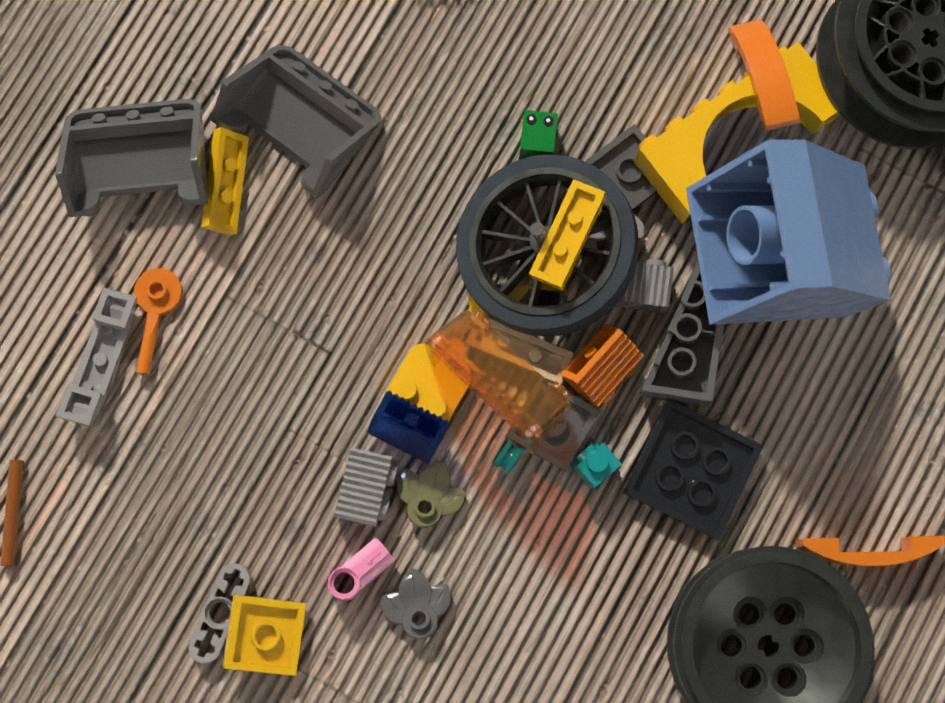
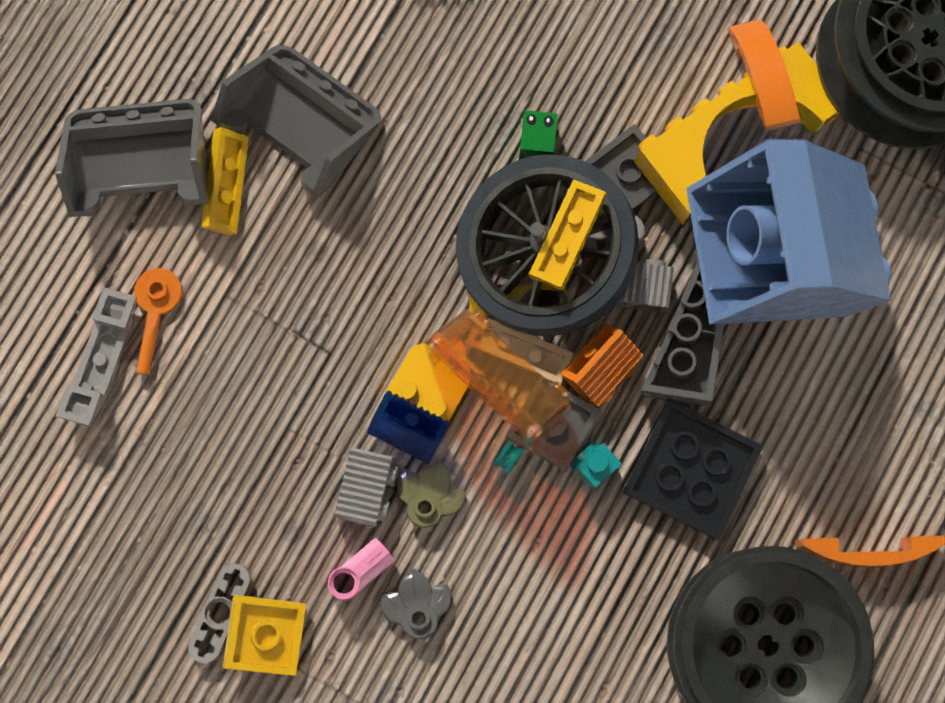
(12, 511): dark orange bar -> none

